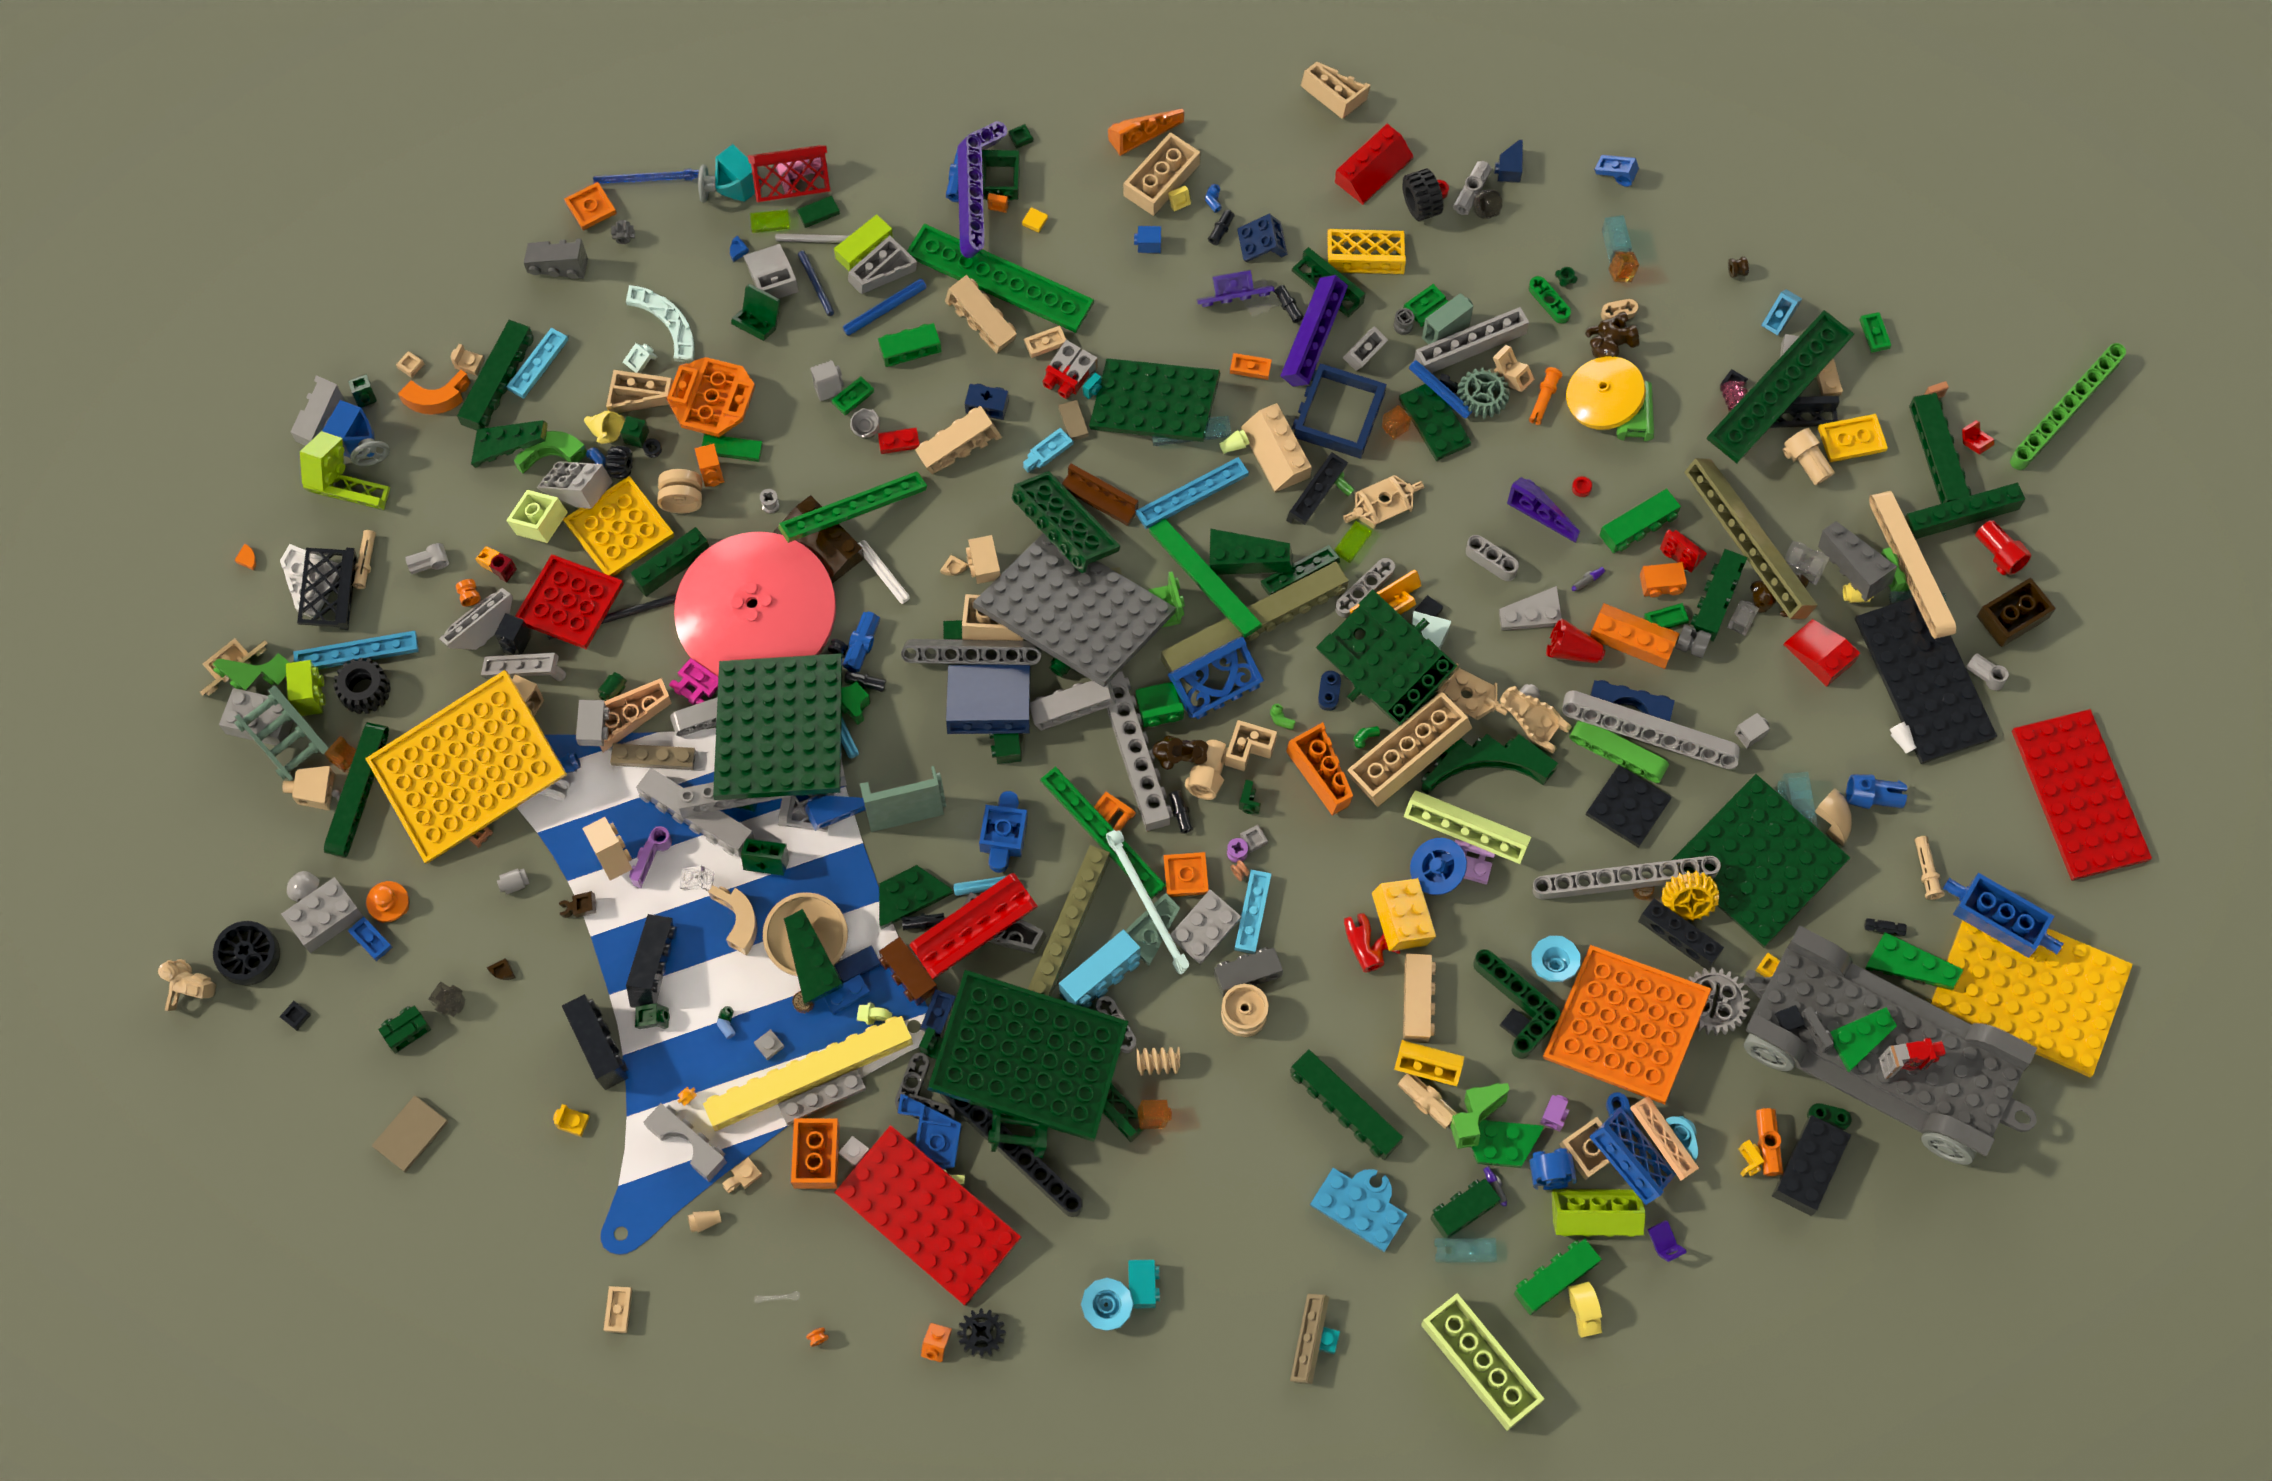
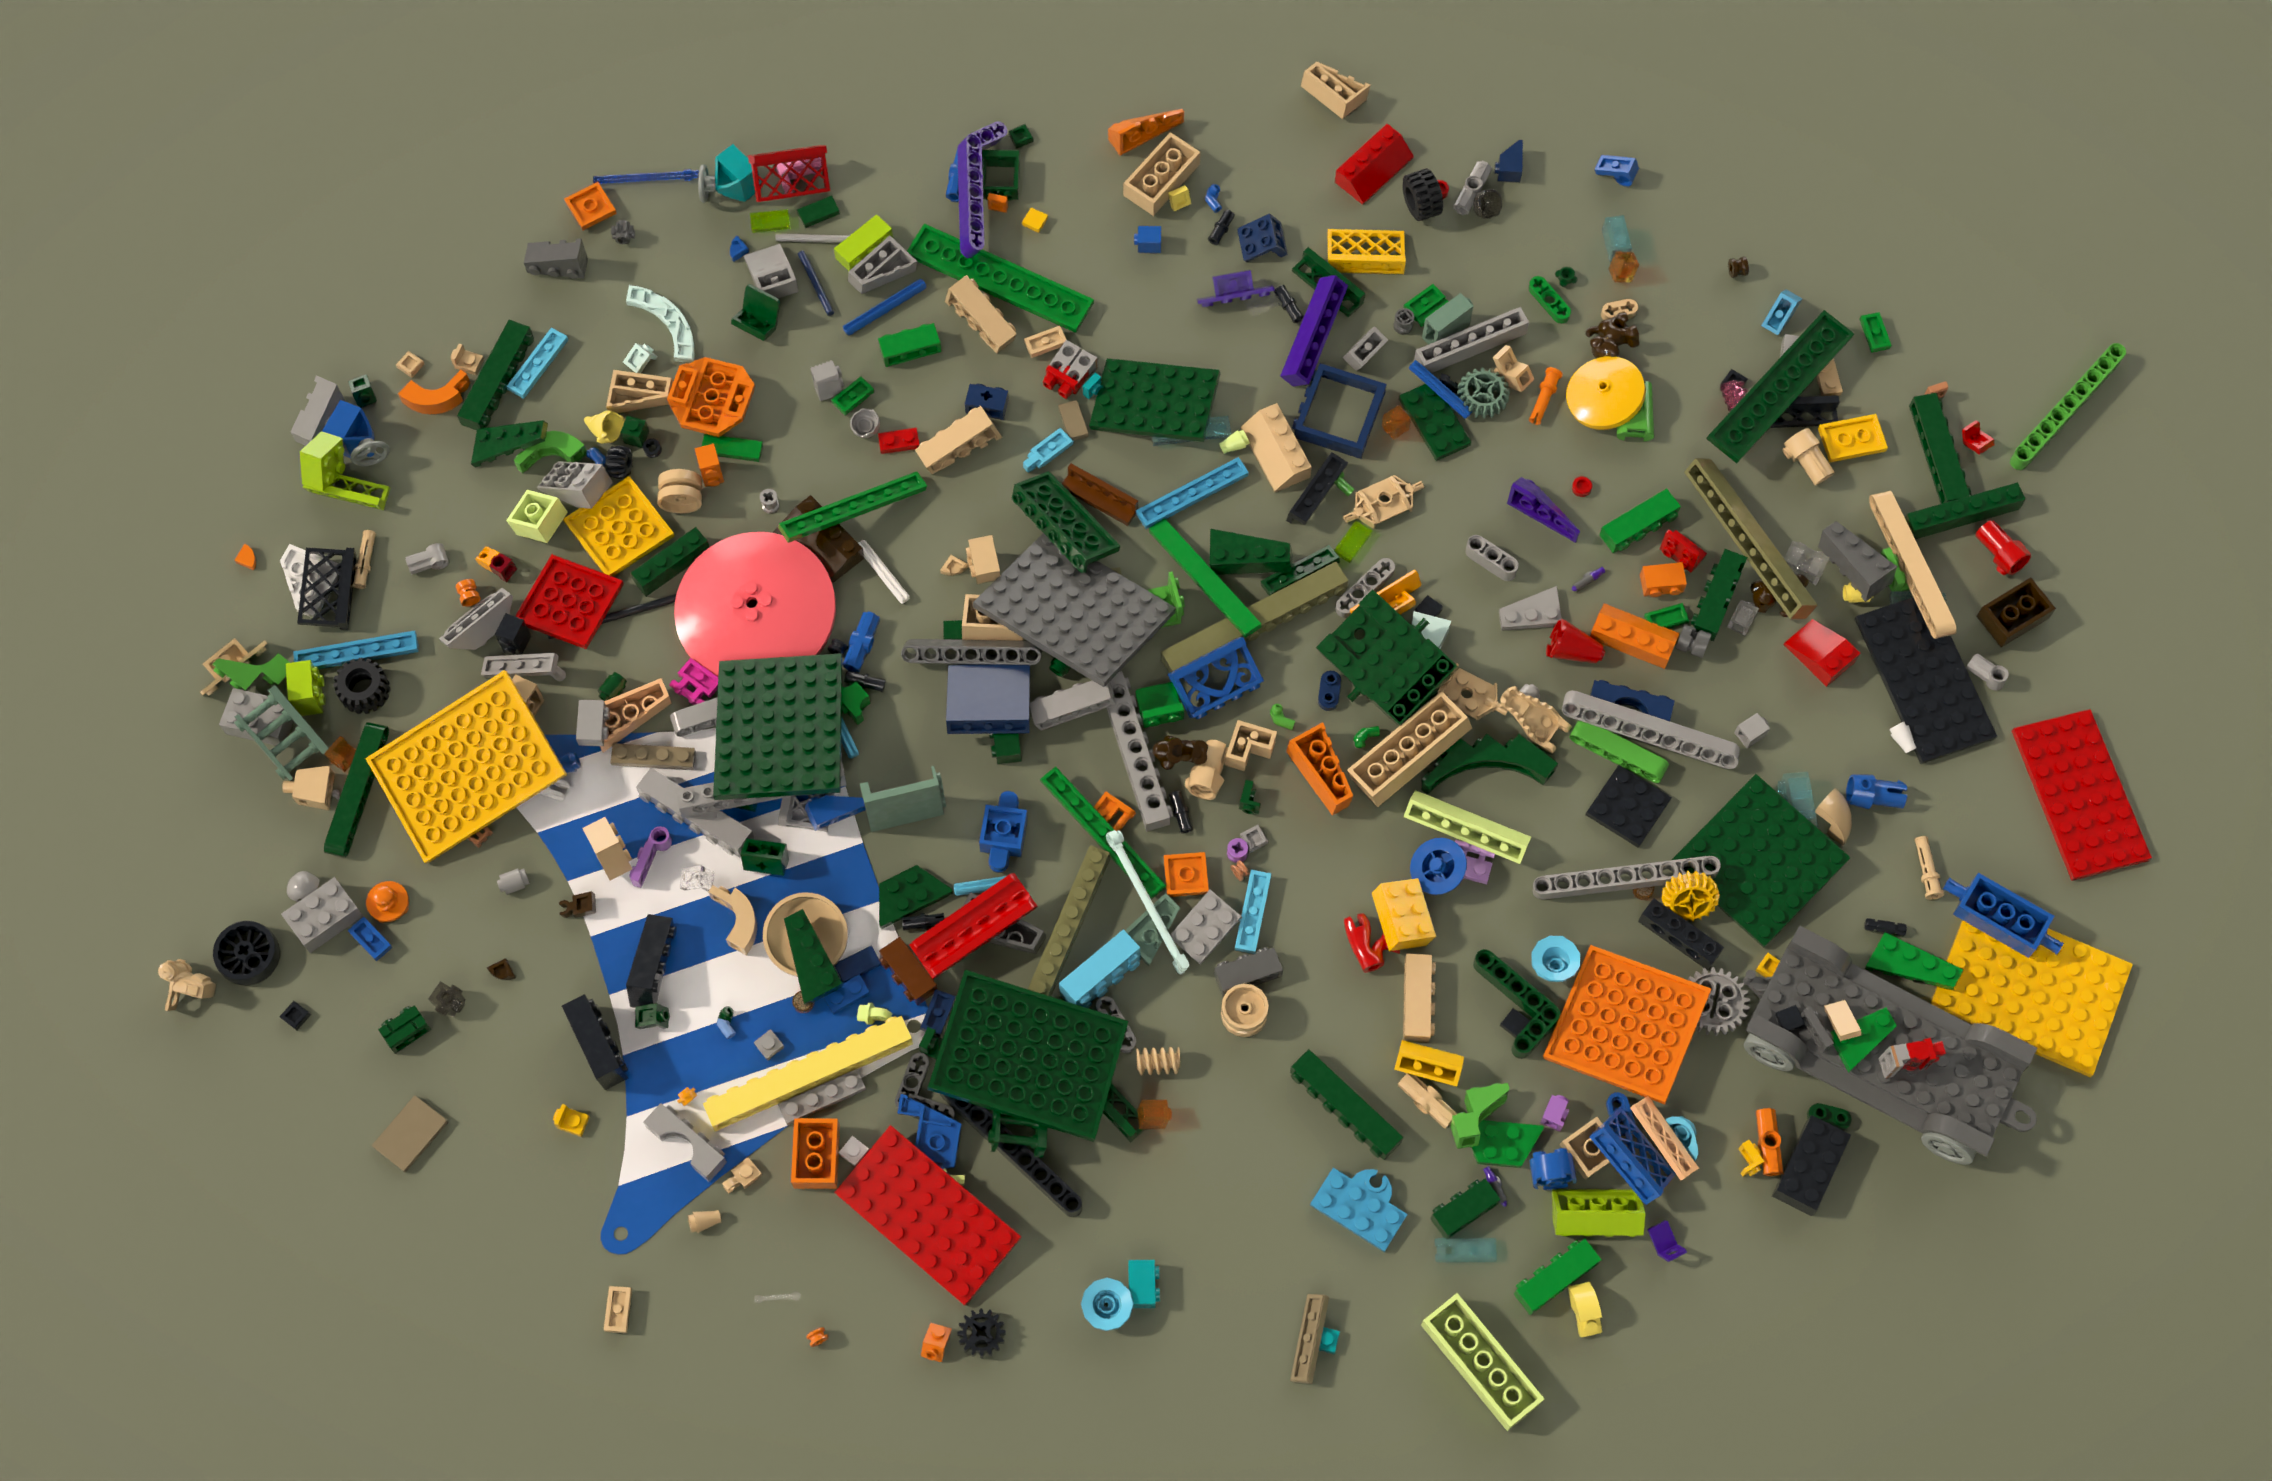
(1250, 366): orange plate -> none
(1842, 1020): none -> tan tile

